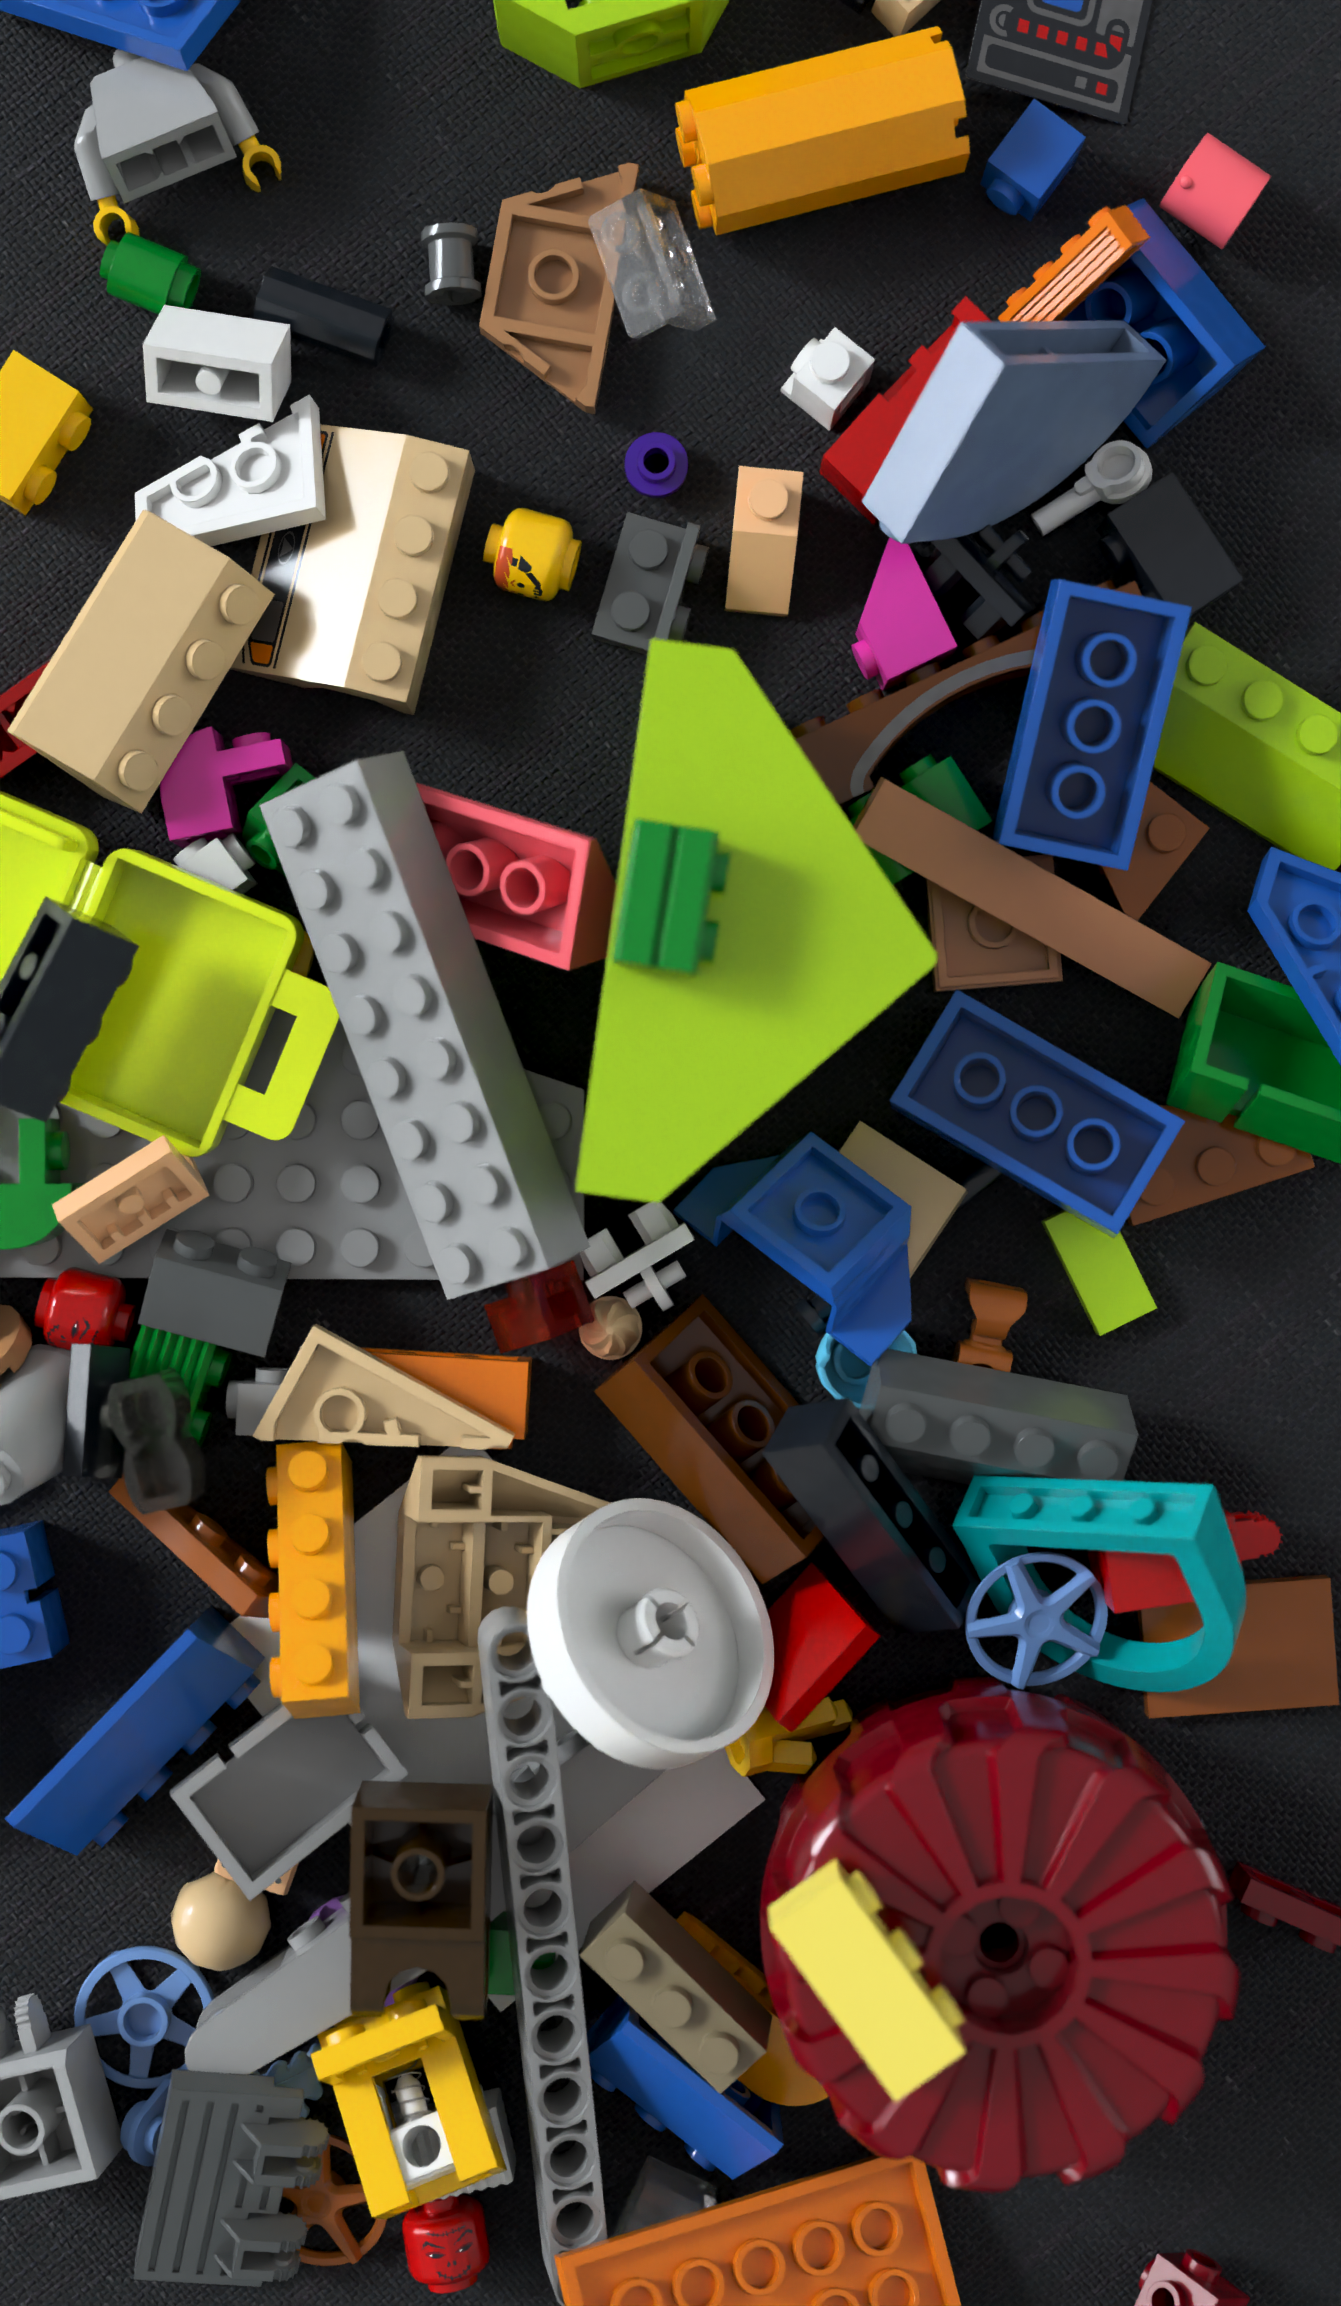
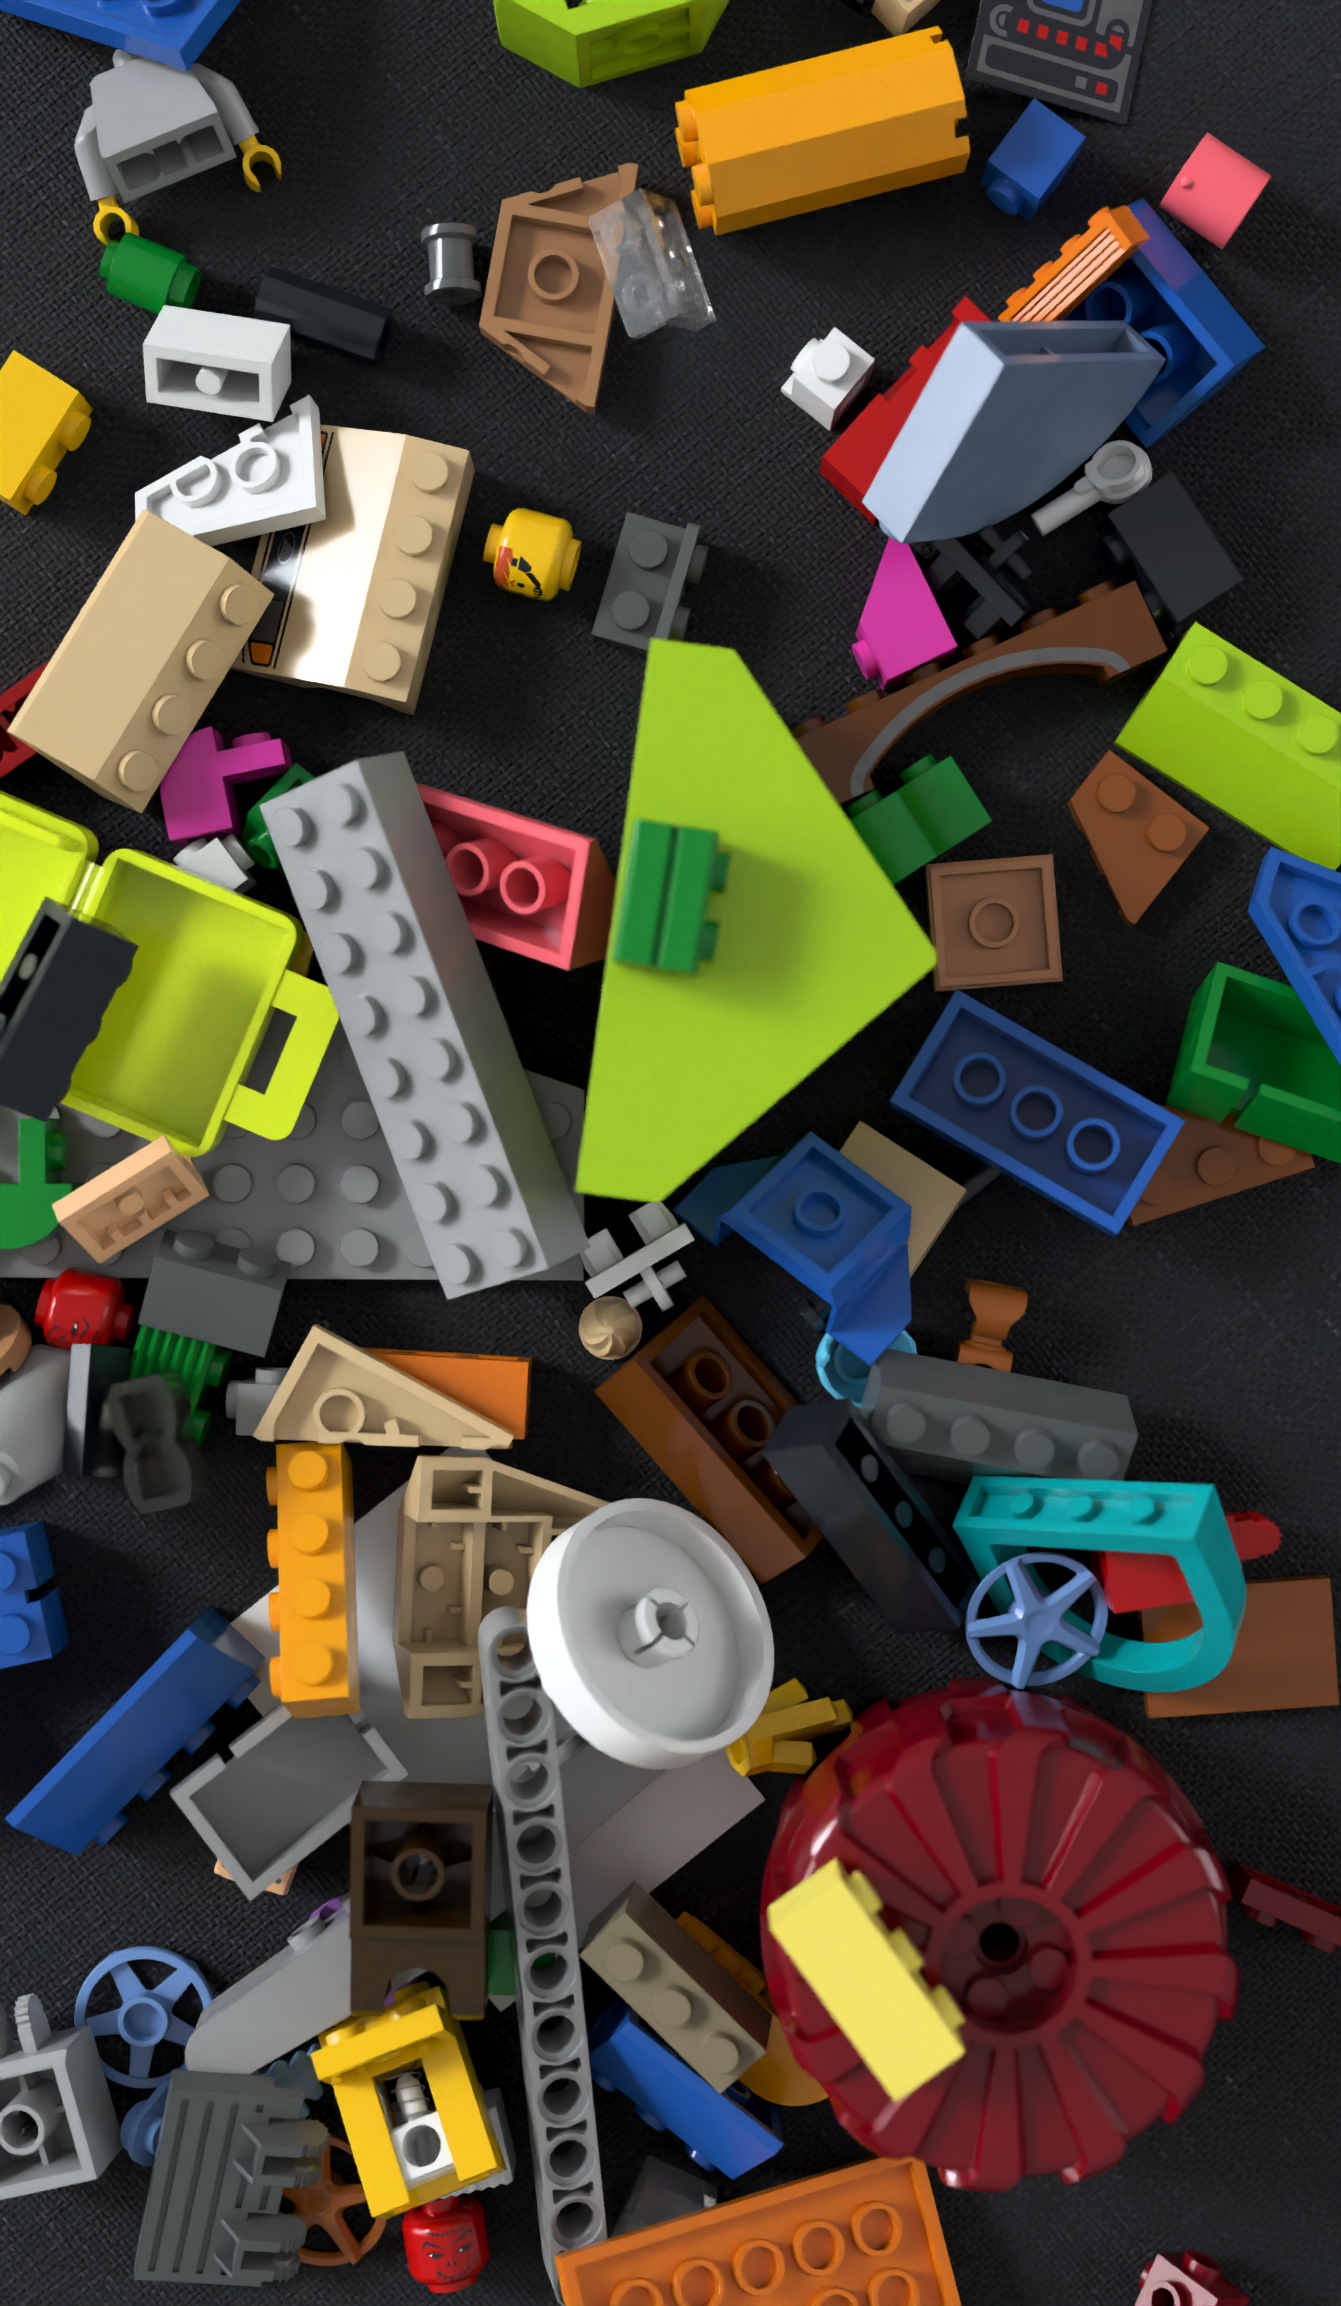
(210, 1554): dark orange wing -> none
(218, 1923): tan hair -> none
(539, 1308): clear red brick -> none
(656, 484): dark purple plate -> none
(764, 541): light nougat slope -> none
(815, 1645): red tile -> none
(1029, 897): nougat tile -> none
(1090, 723): blue brick -> none
(1099, 1272): lime tile -> none

